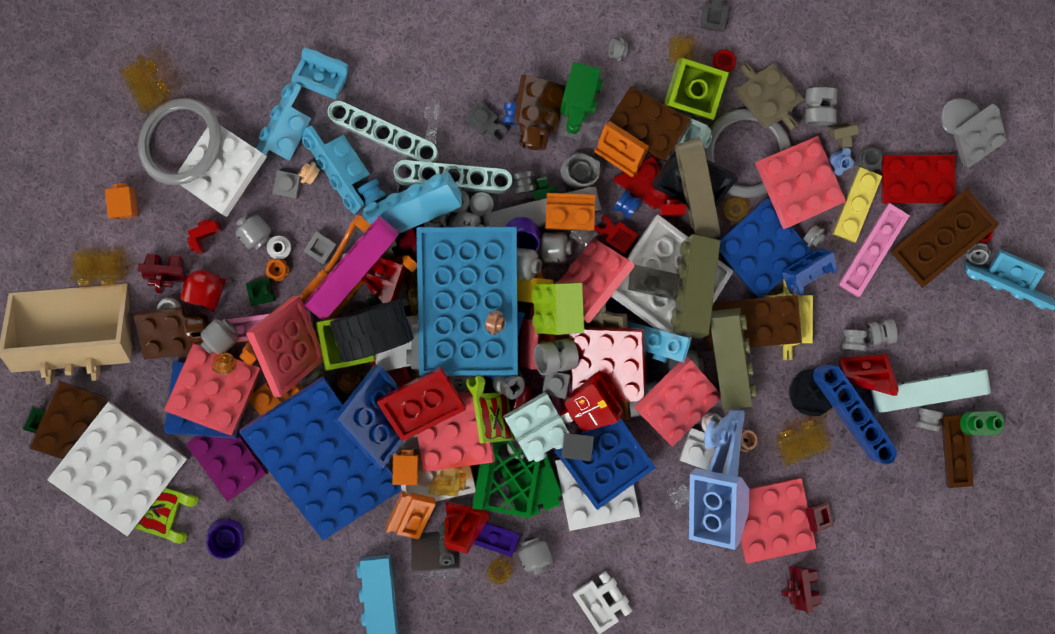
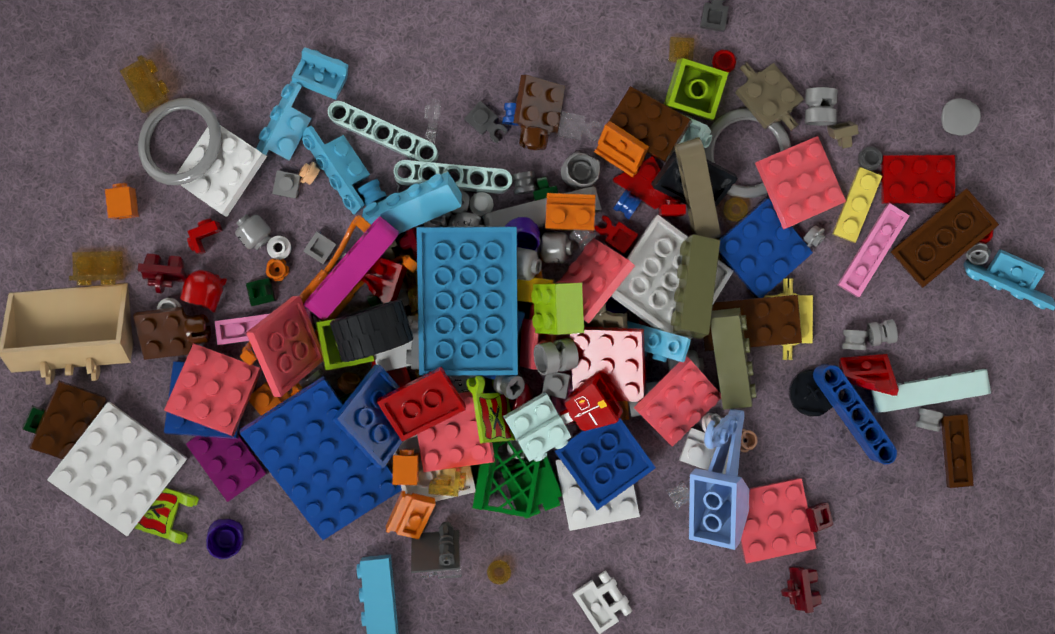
(219, 336): light grey head -> none
(223, 363): clear yellow plate -> none
(462, 526): red wing -> none
(495, 322): nougat plate -> none
(497, 539): dark purple plate -> none
(535, 556): light grey head -> none
(577, 446): dark grey panel -> none
(579, 95): green hinge -> none
(618, 49): light grey plate -> none
(654, 282): clear smoke plate -> none
(802, 443): clear yellow bracket -> none
(808, 270): blue hinge -> none
(841, 161): medium blue plate -> none
(980, 135): light grey plate -> none
(982, 423): green plate -> none

